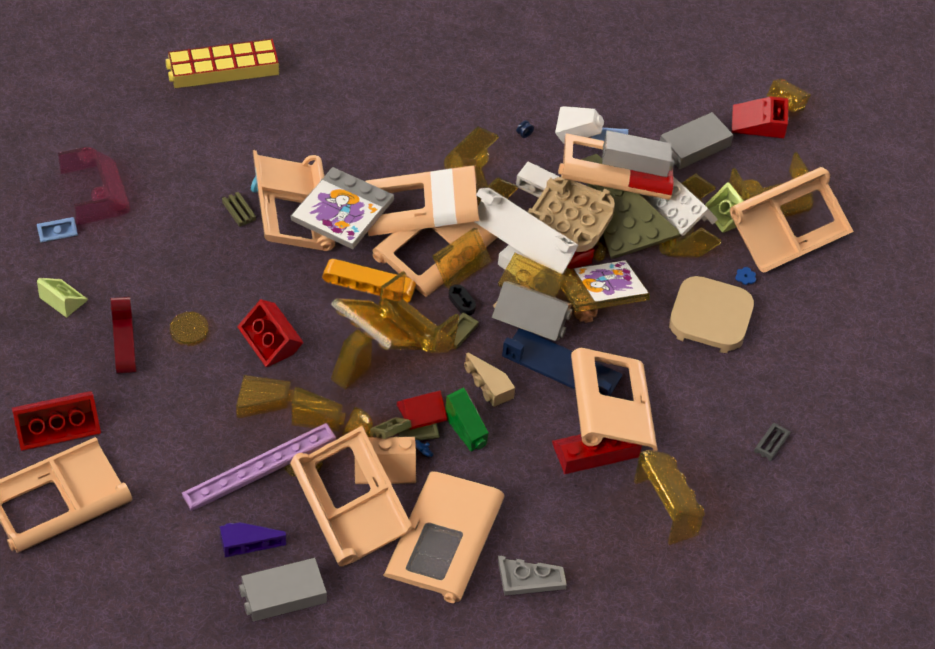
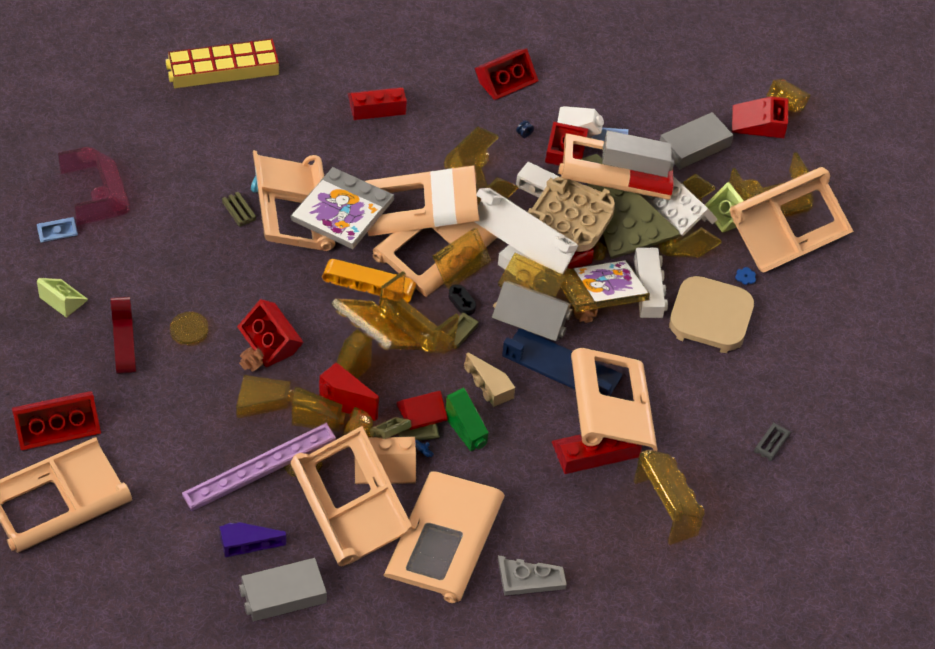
(251, 359): none -> nougat gear
(347, 390): none -> red slope
(377, 103): none -> red slope
(507, 73): none -> red slope
(556, 142): none -> red slope
(648, 269): none -> white brick

